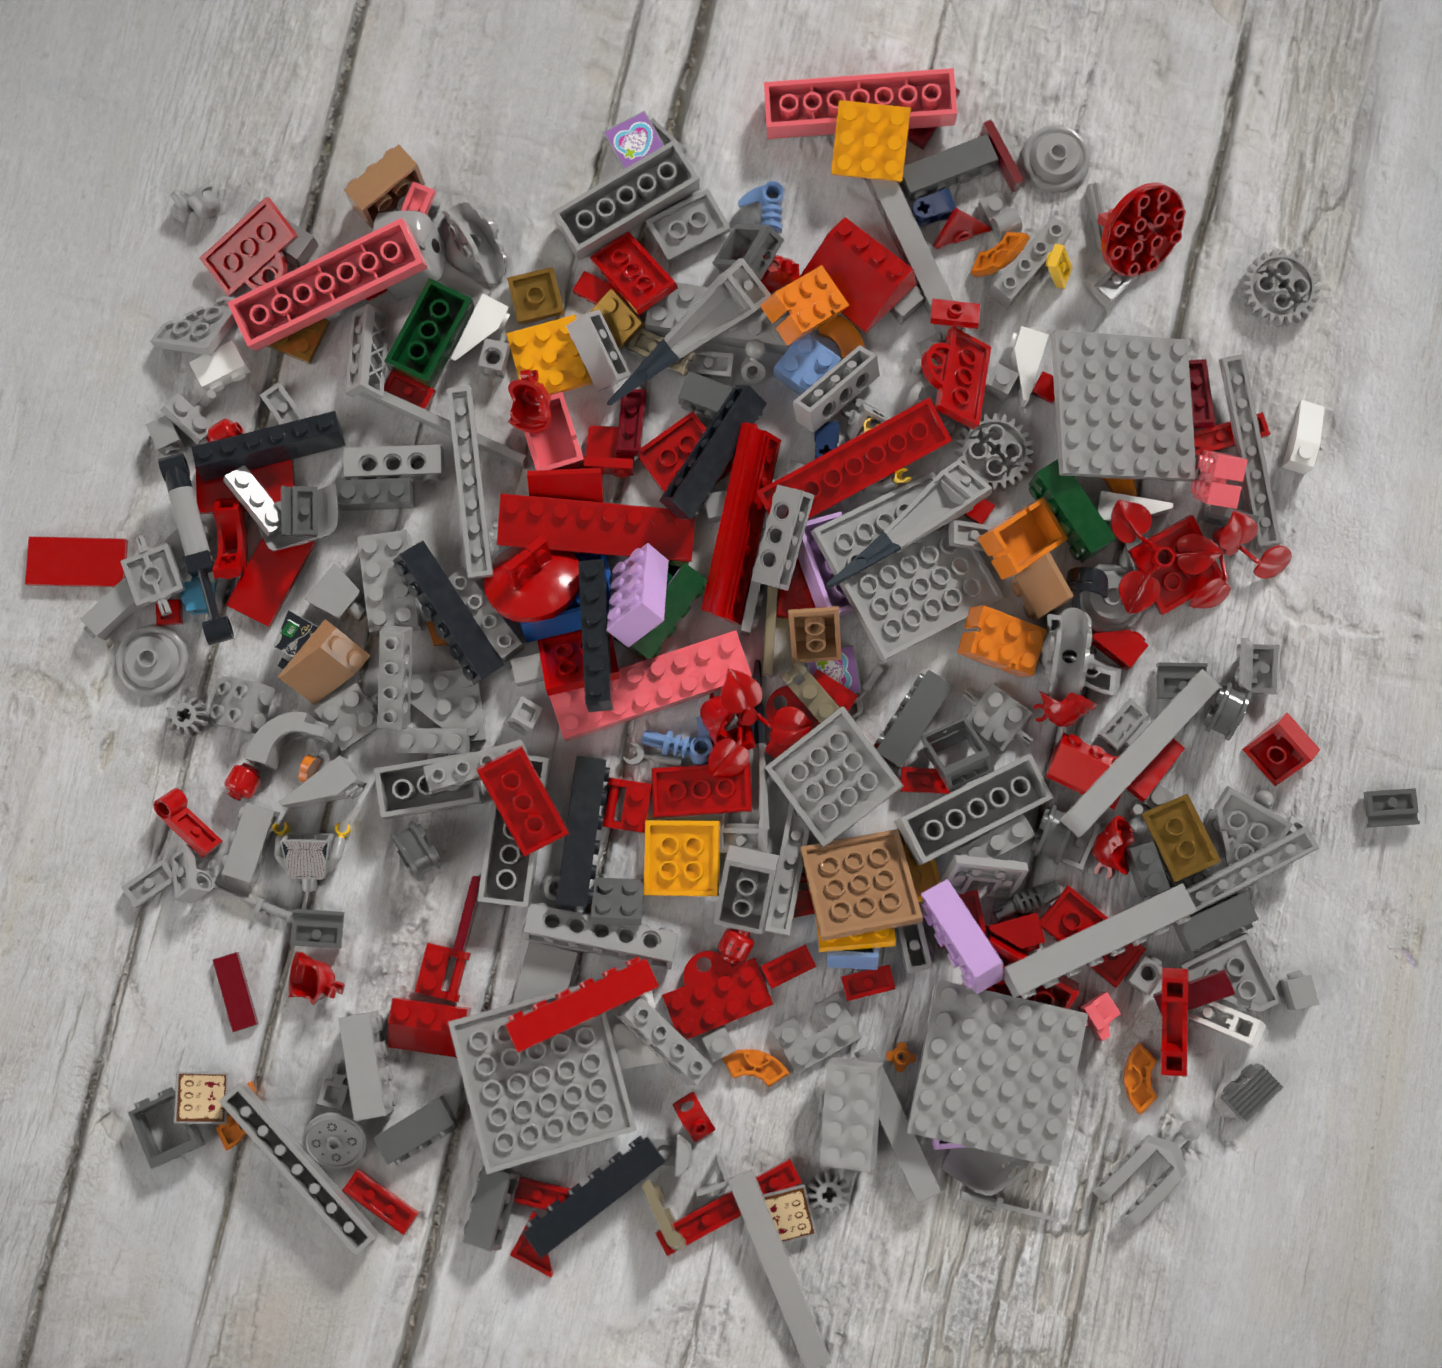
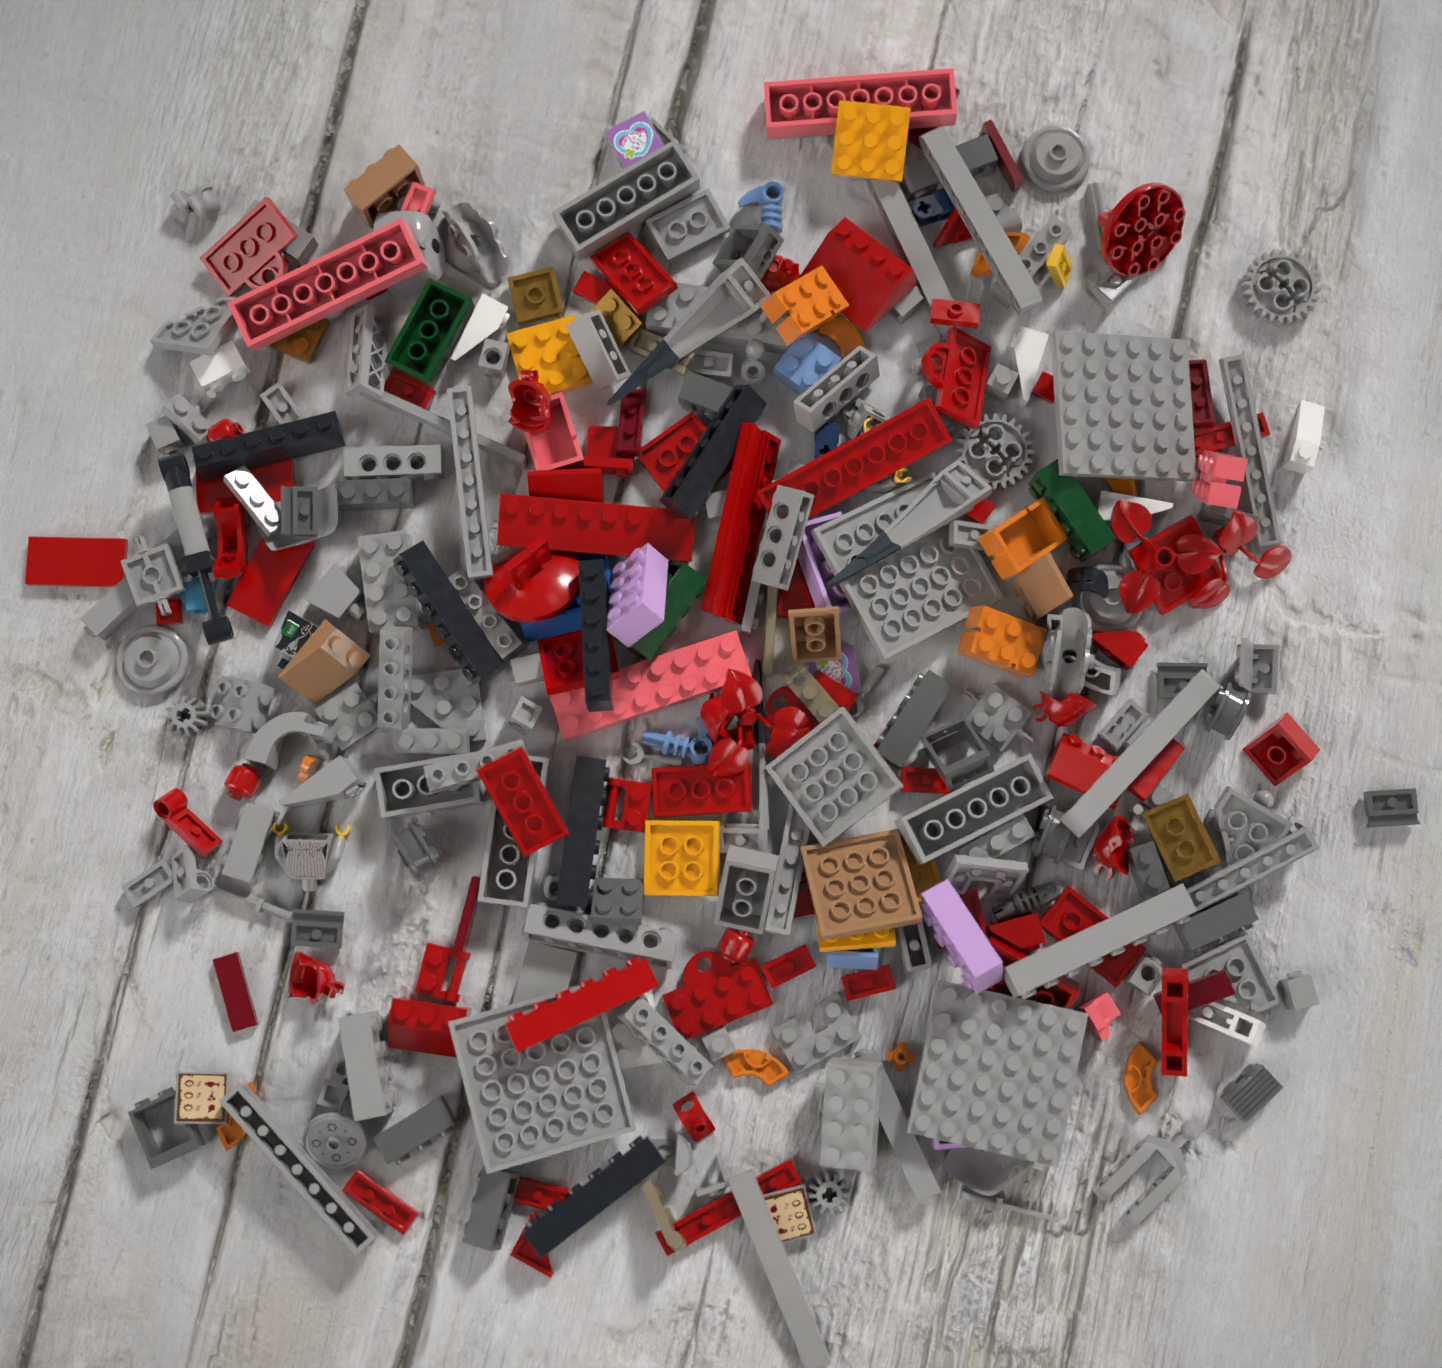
(980, 220): none -> light grey beam

